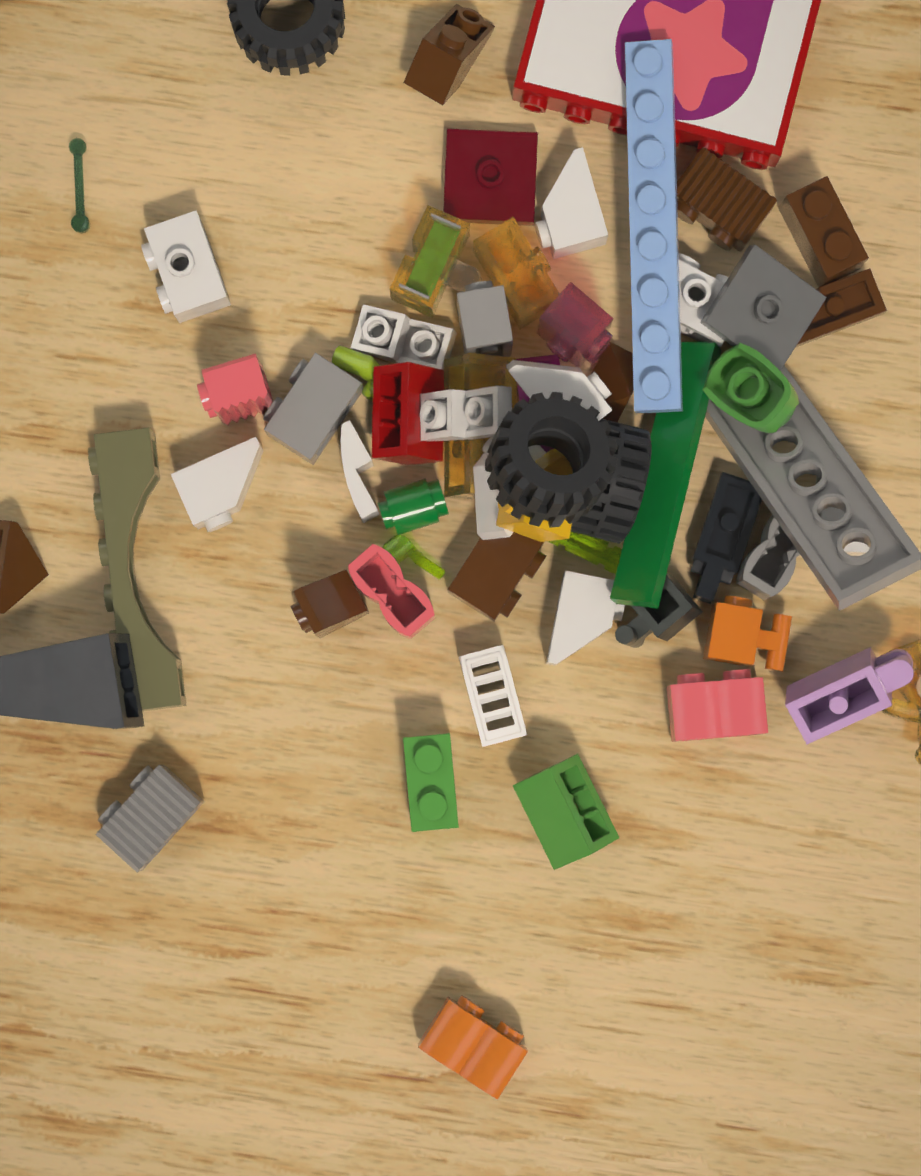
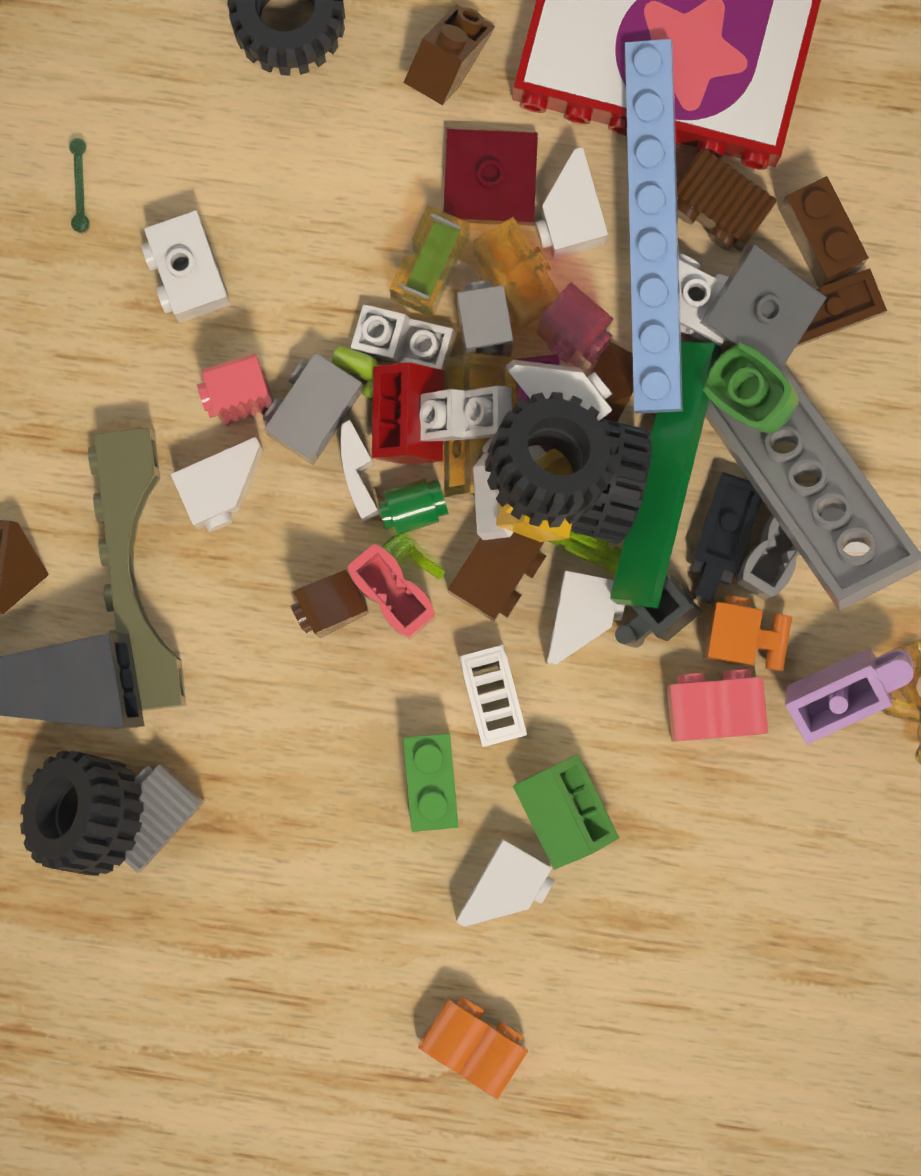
(81, 813): none -> black tyre
(506, 885): none -> white slope

